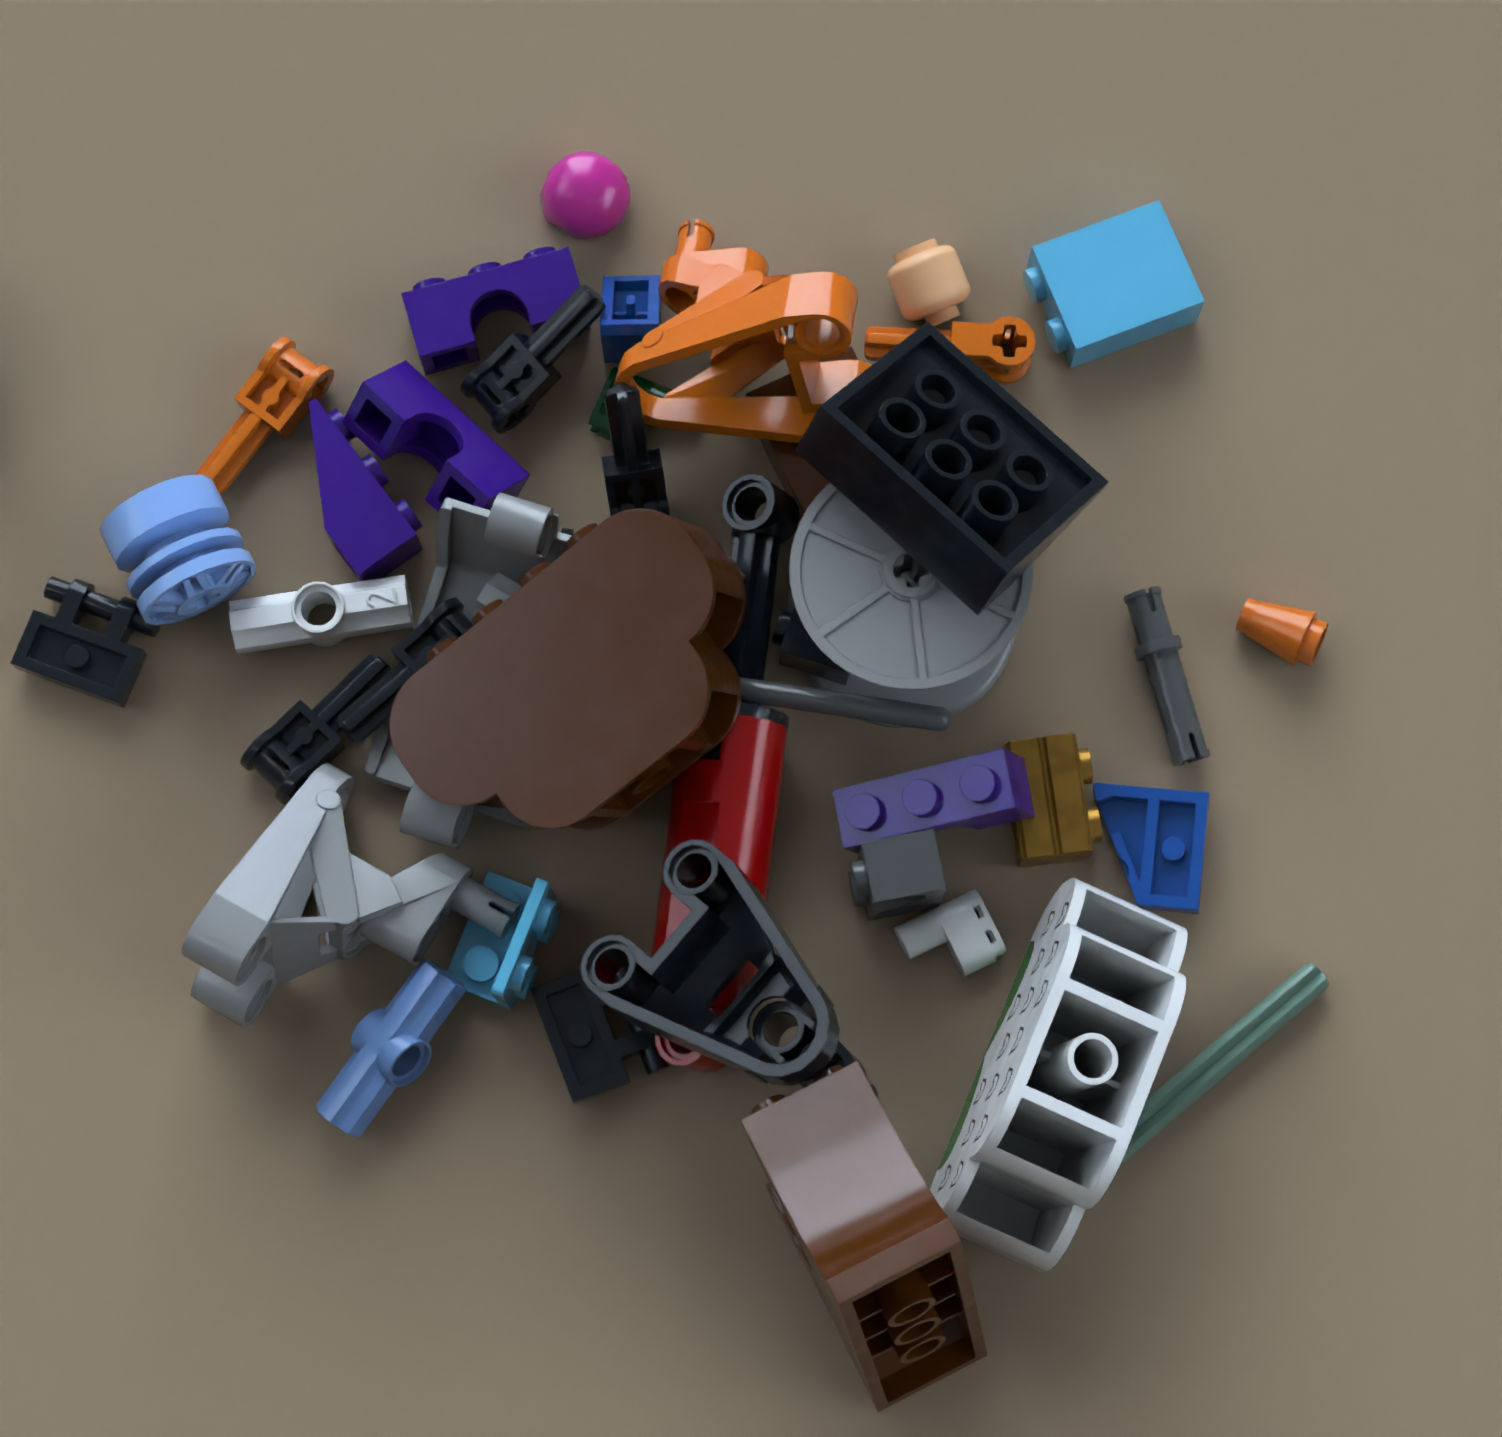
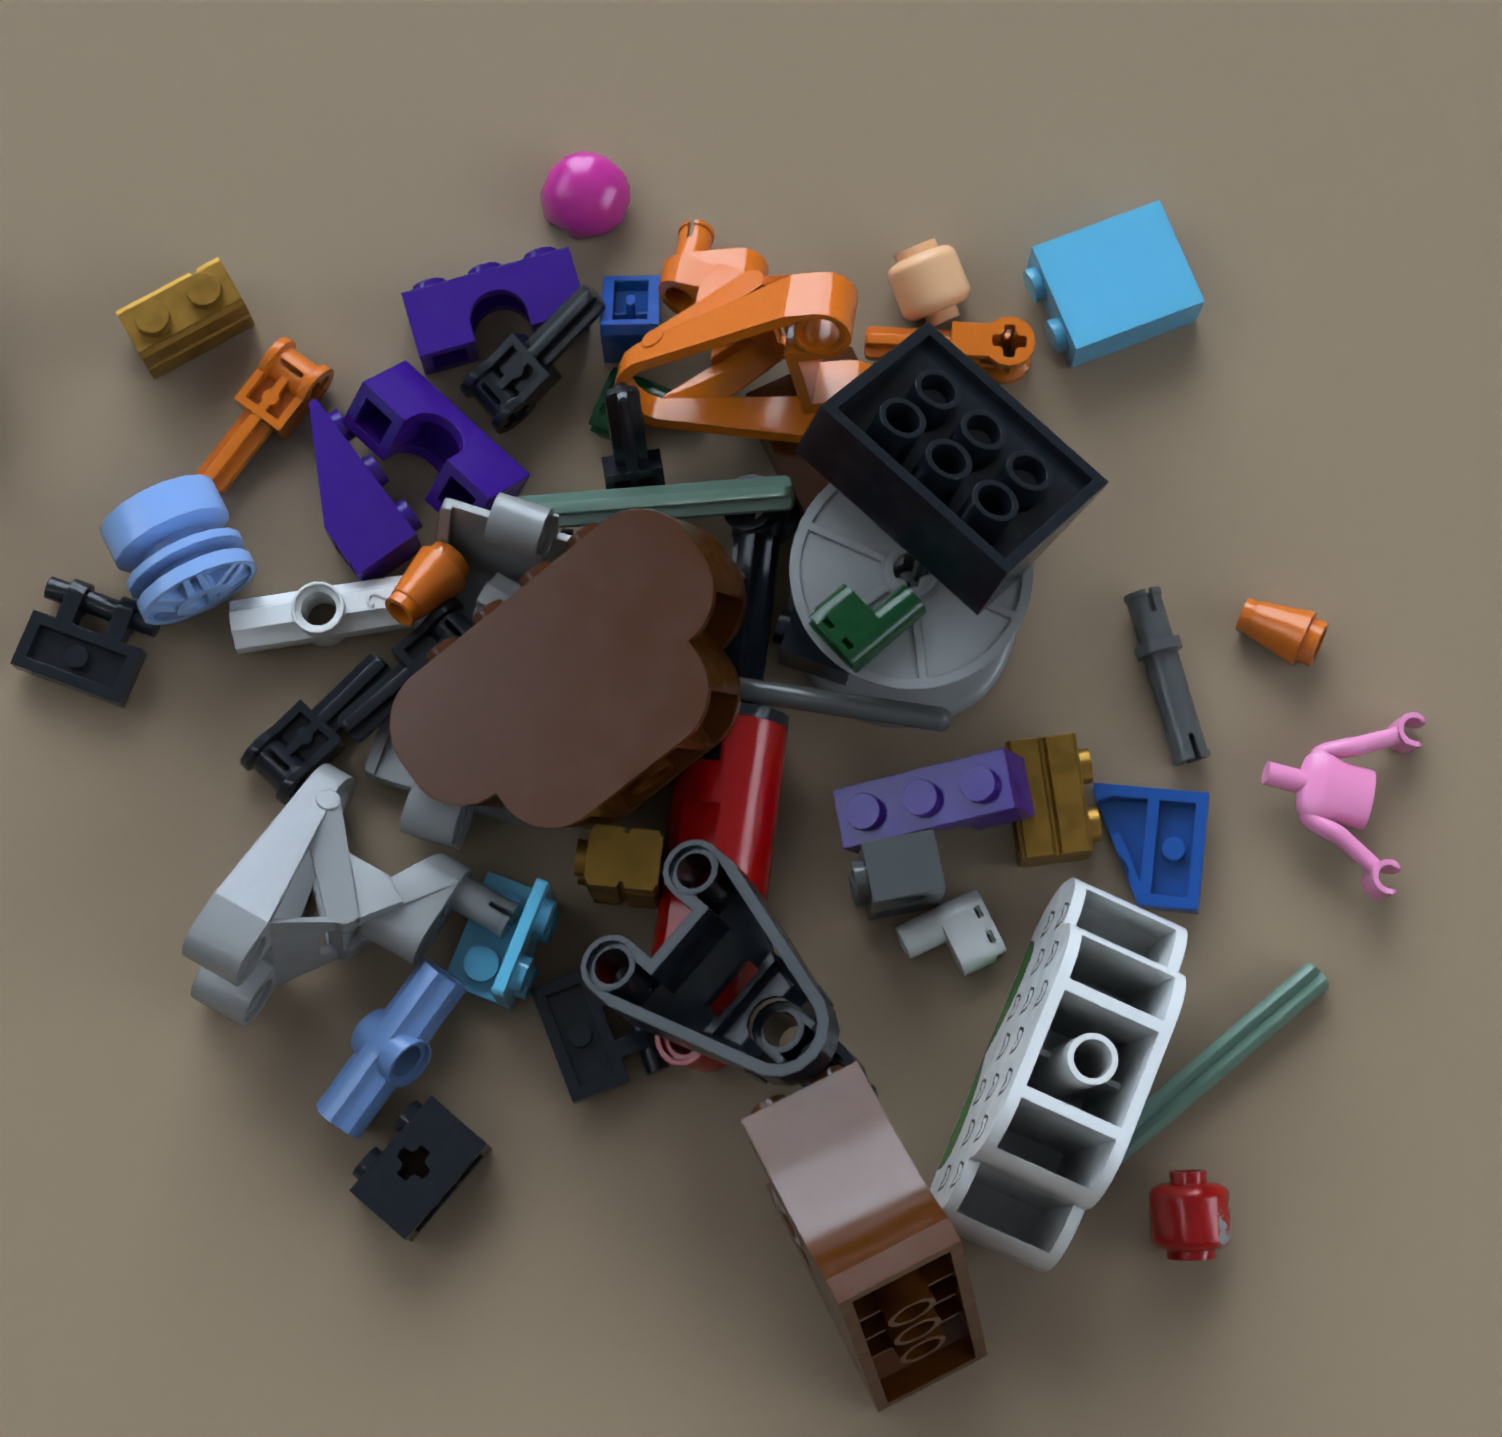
(185, 318): none -> pearl gold brick
(414, 1202): none -> black brick
(430, 580): none -> orange cone
(621, 865): none -> pearl gold brick
(675, 500): none -> sand green axle
(857, 631): none -> dark green piece
(1189, 1216): none -> red head
(1343, 793): none -> bright pink piece

